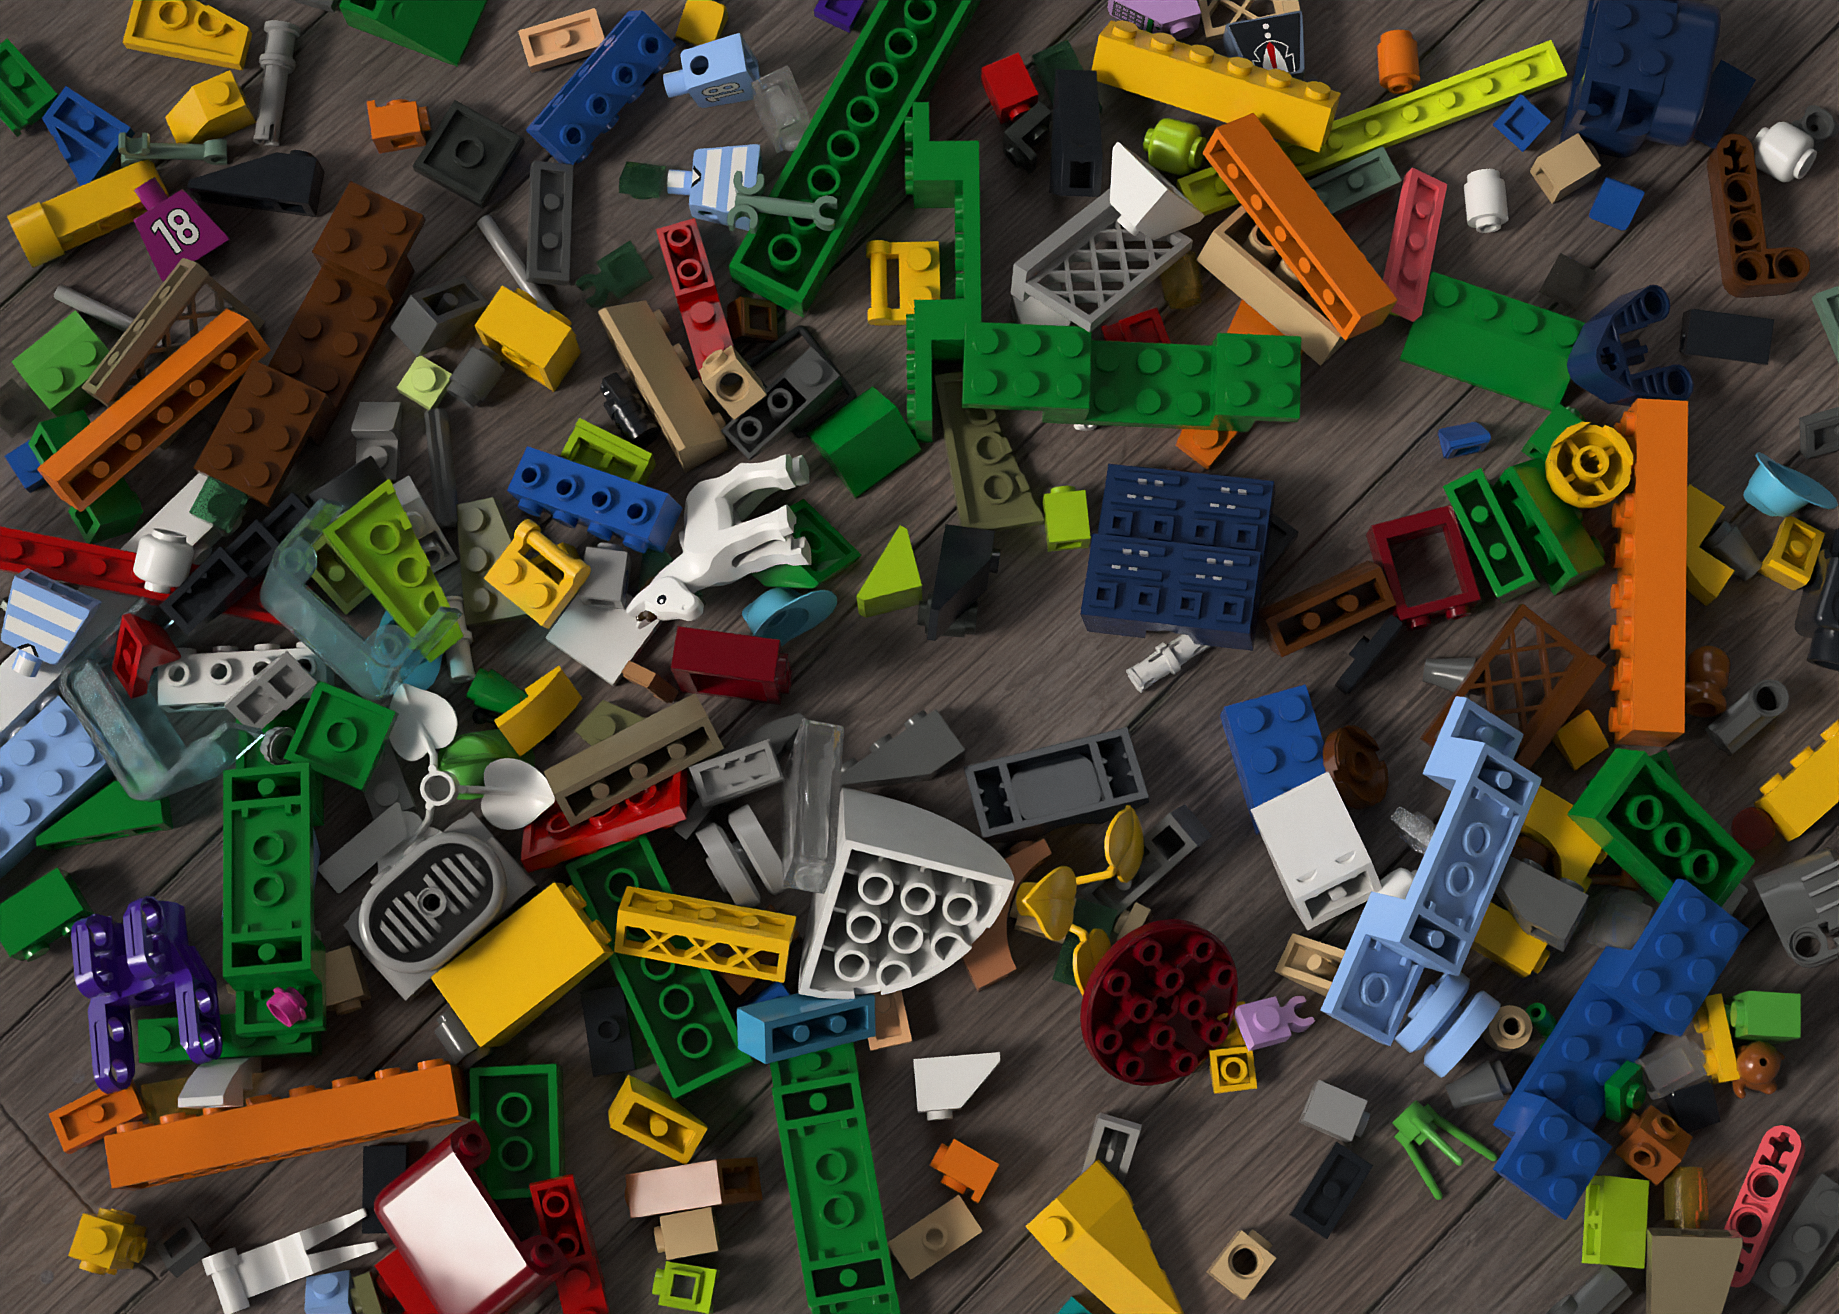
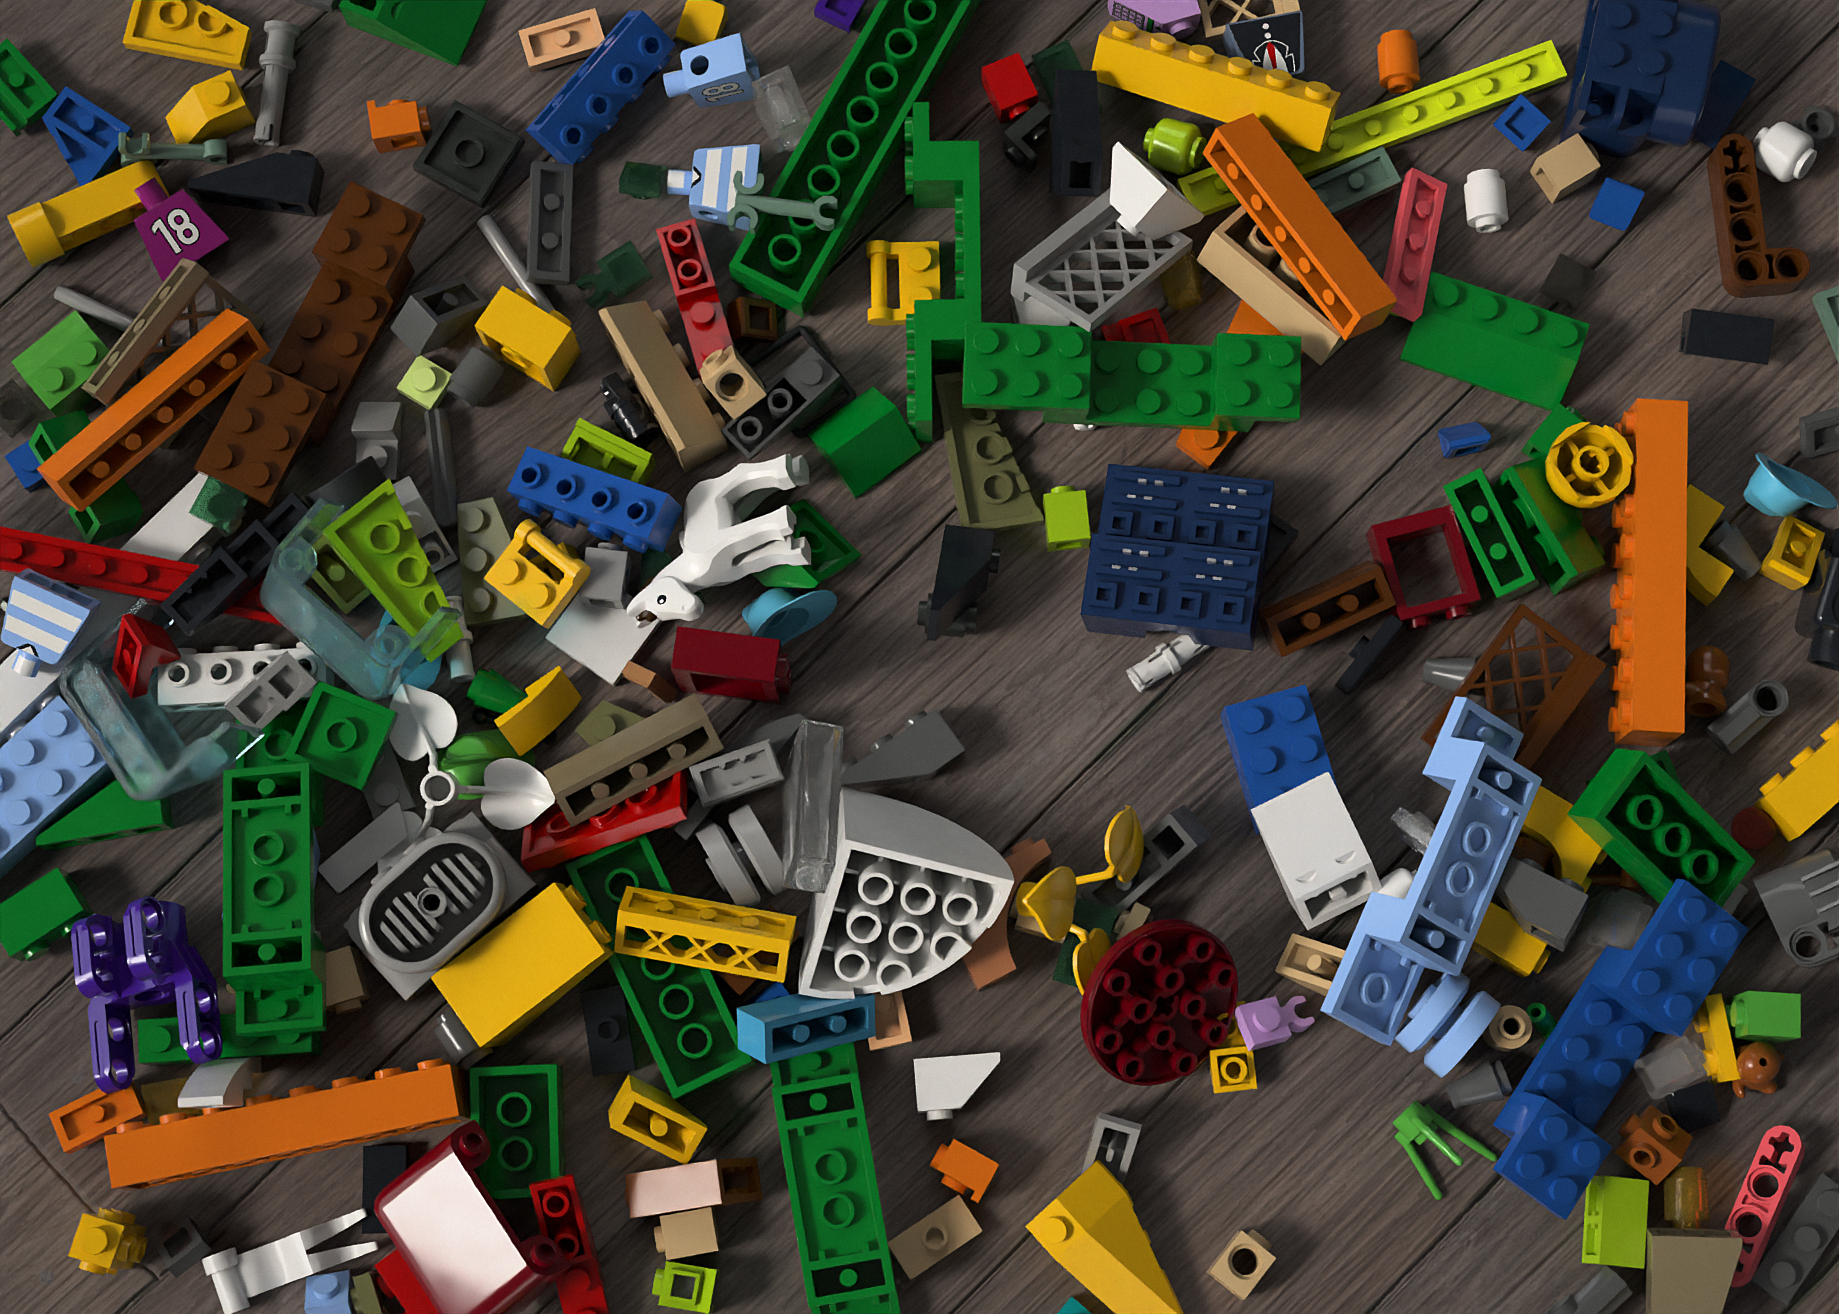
(163, 560): white head -> none
(276, 745): light grey piece -> none
(287, 1005): dark pink plate -> none
(893, 581): lime slope -> none
(1056, 787): black slope -> none
(1330, 1190): black plate -> none
(1335, 1112): light grey brick -> none
(1355, 767): reddish brown tile -> none
(1580, 740): yellow slope -> none
(1603, 362): dark blue connector -> none
(1624, 1091): green plate -> none

